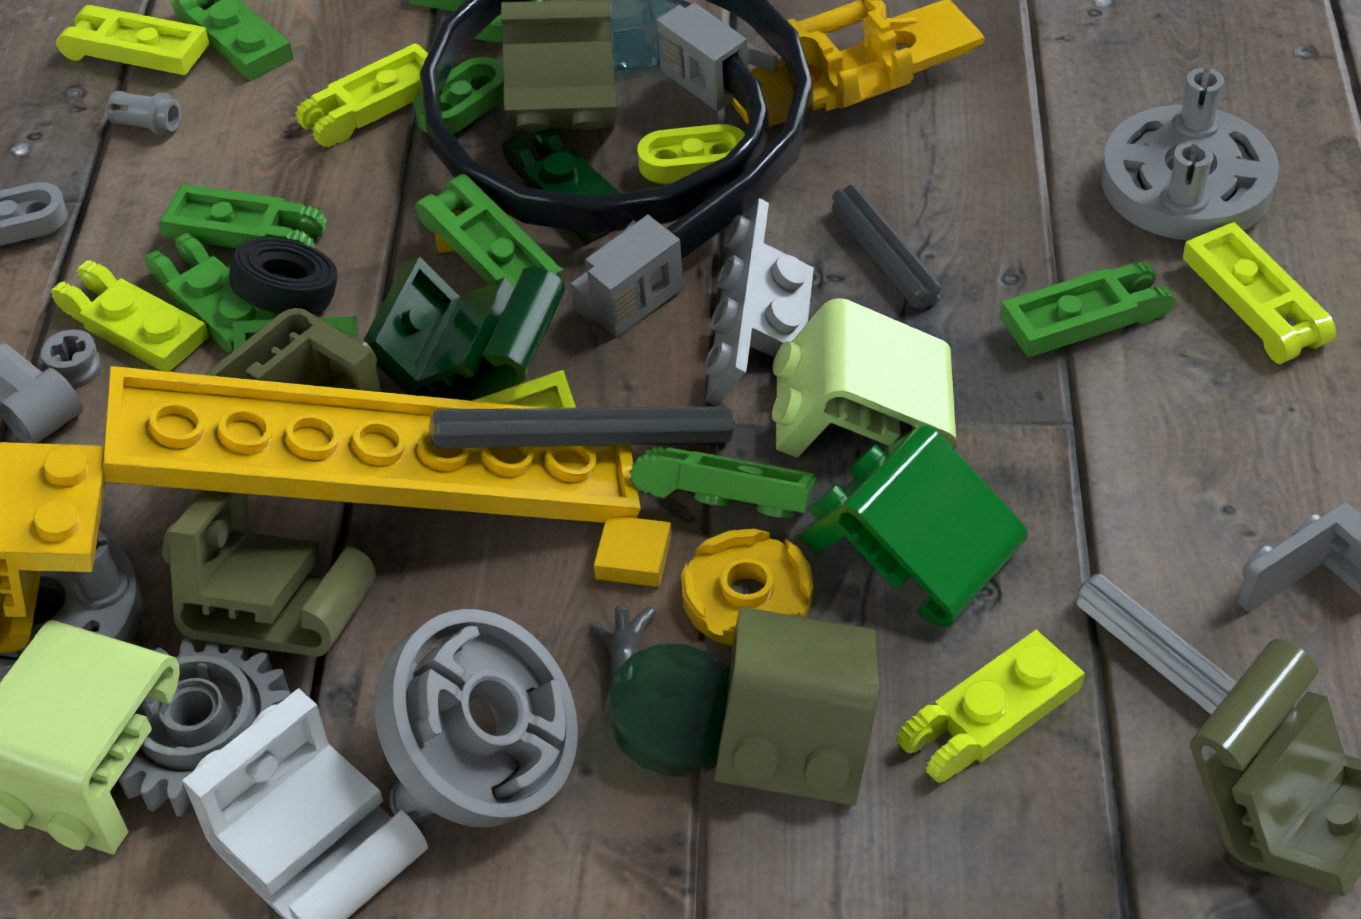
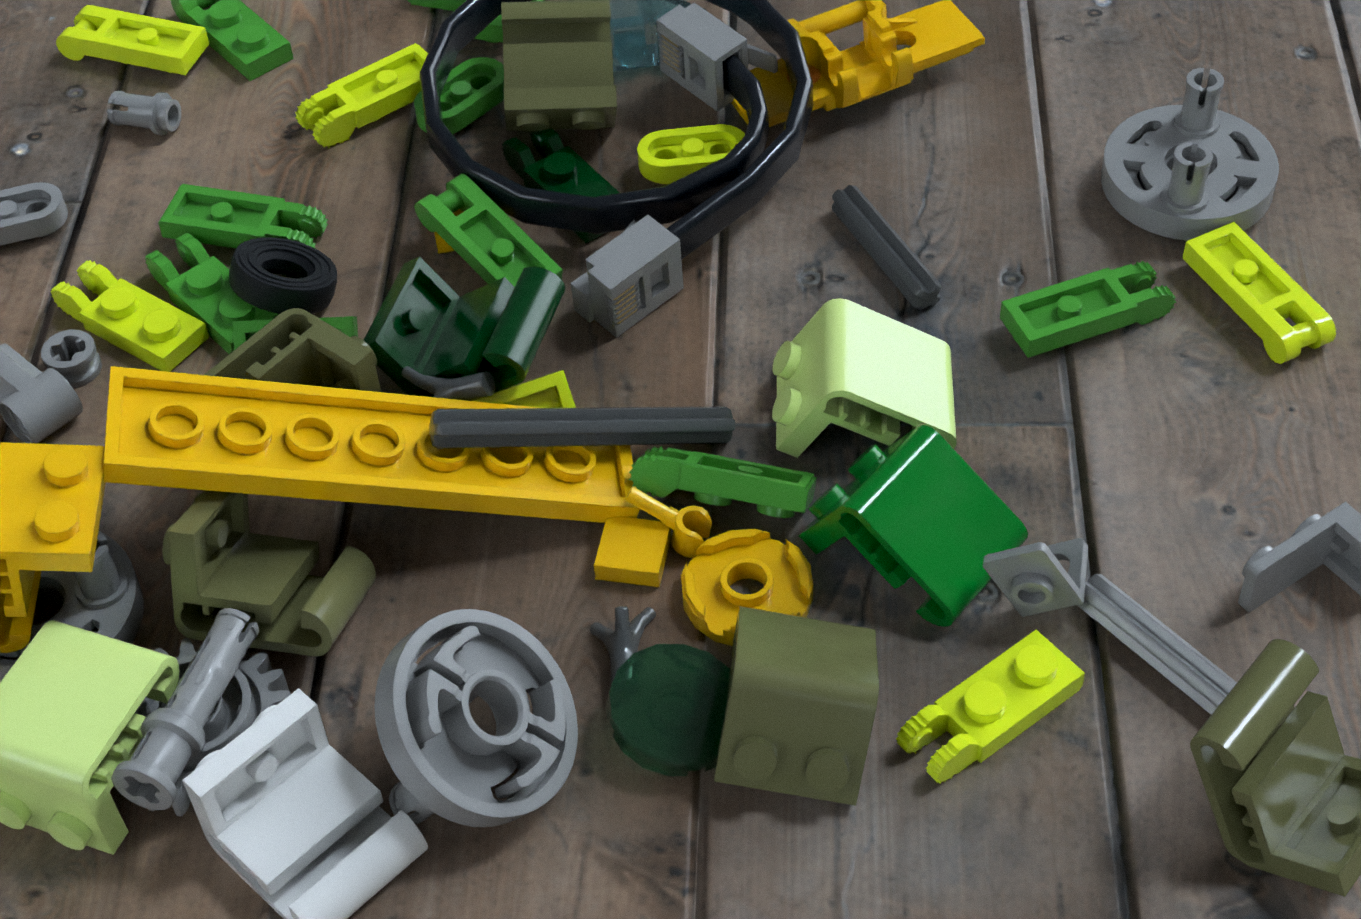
(176, 731): none -> light grey pin
(461, 388): none -> dark grey bar
(687, 524): none -> yellow hand
(760, 301): light grey bracket -> none
(1036, 579): none -> light grey bracket

